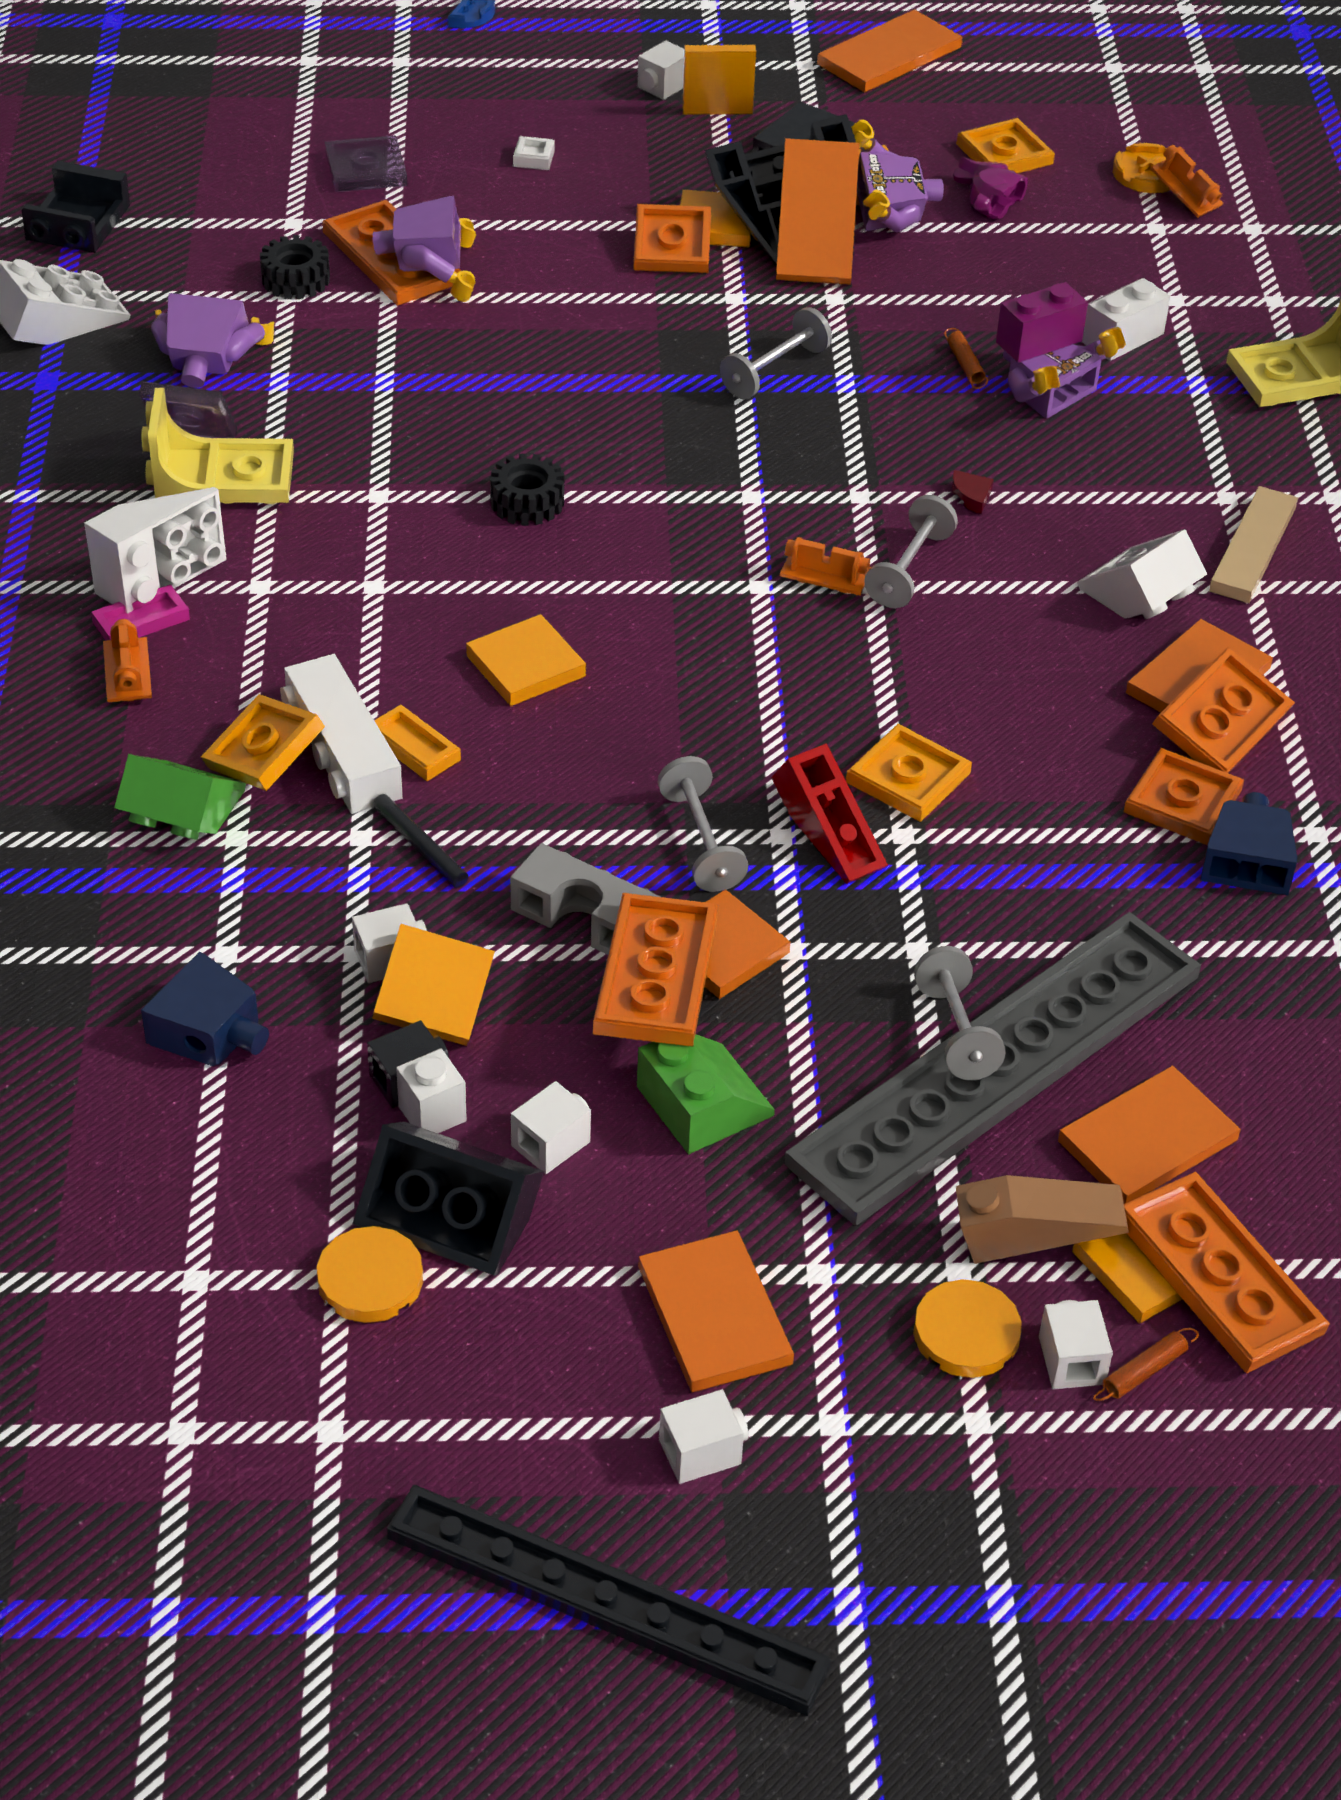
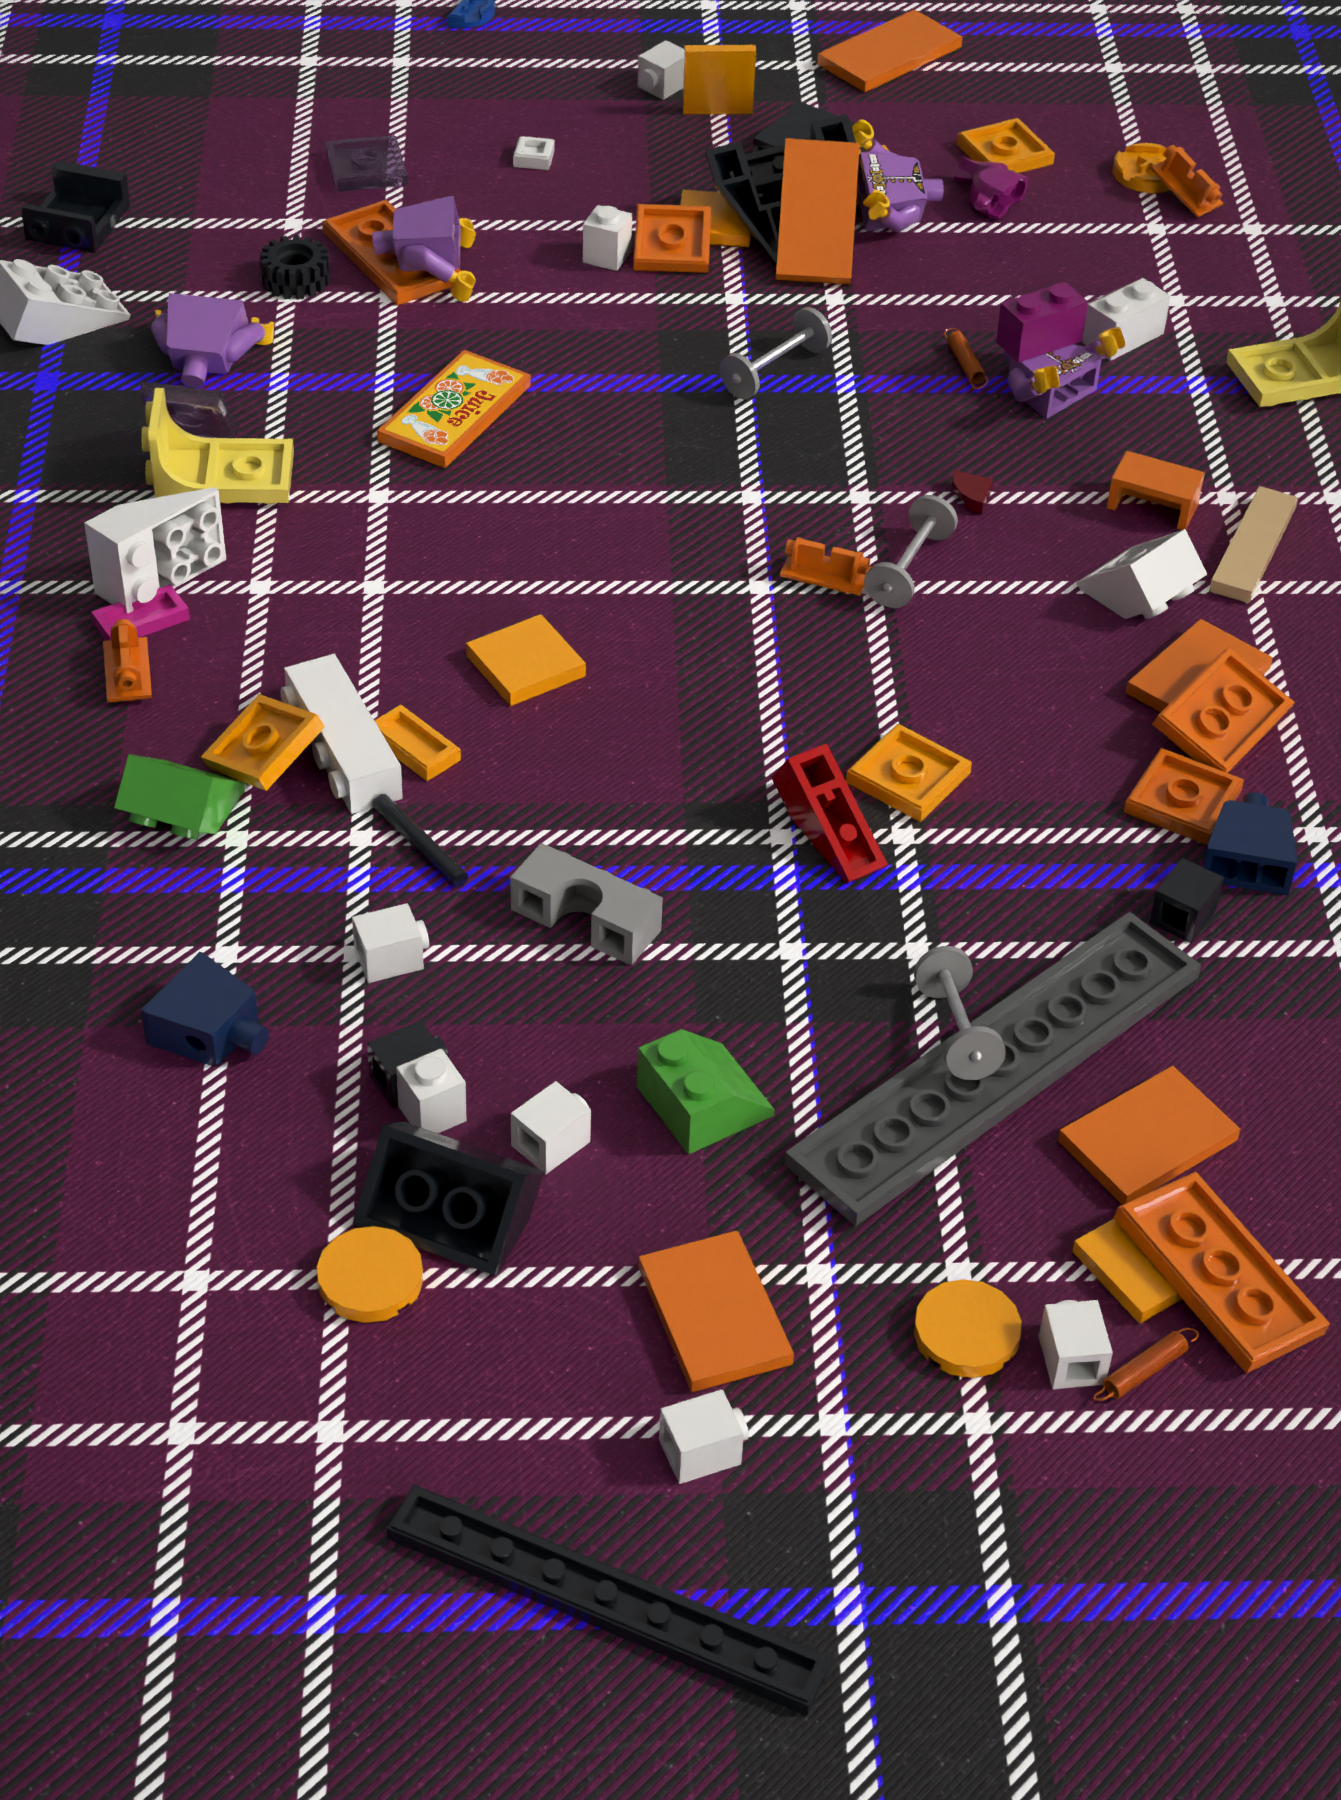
(434, 983): light orange tile -> none
(454, 408): none -> tile
(527, 489): black tyre -> none
(607, 237): none -> white brick
(656, 970): orange tile -> none
(720, 865): light grey axle -> none
(740, 945): orange tile -> none
(1033, 1214): medium nougat slope -> none
(1158, 483): none -> orange panel
(1186, 900): none -> black brick

